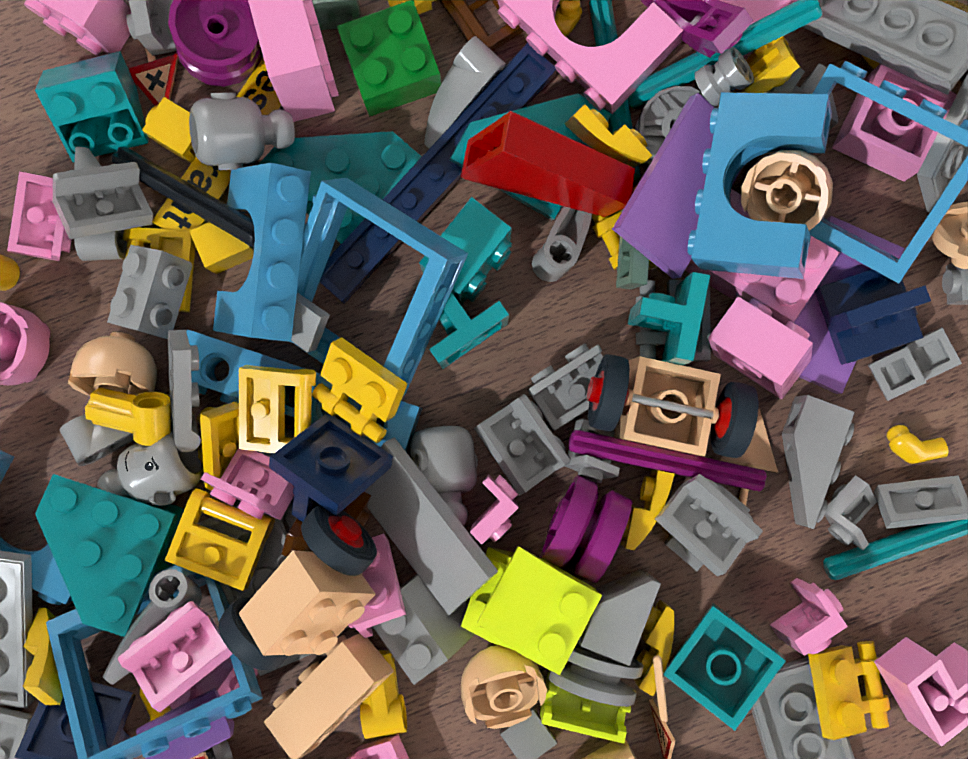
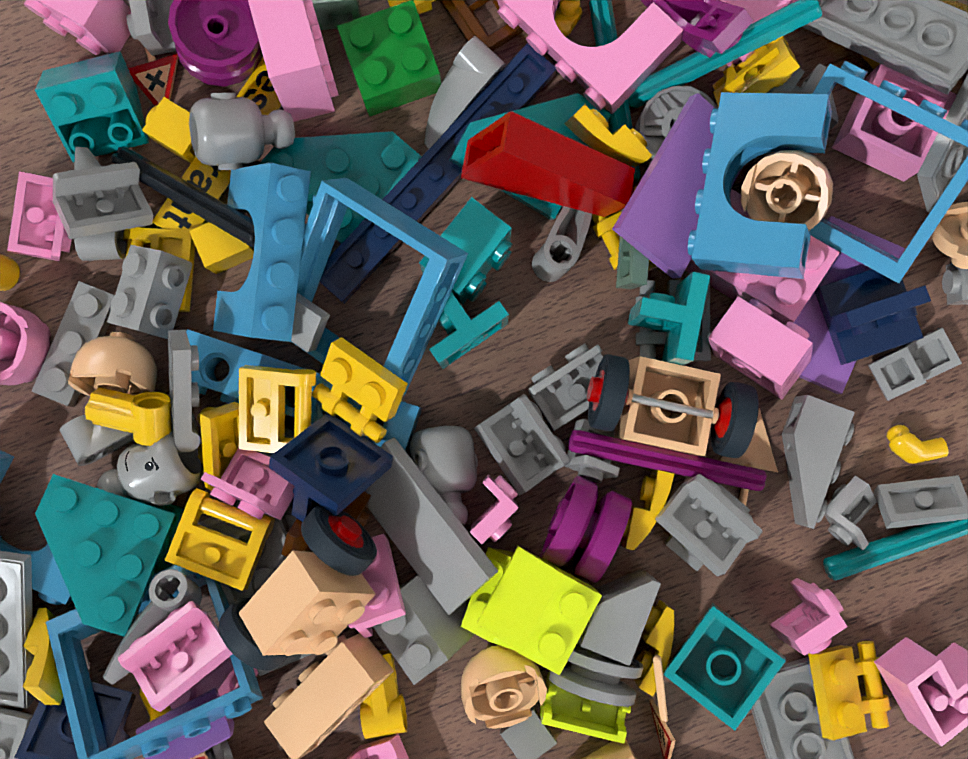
(82, 322): none -> light grey plate
(725, 75): light grey wheel -> none

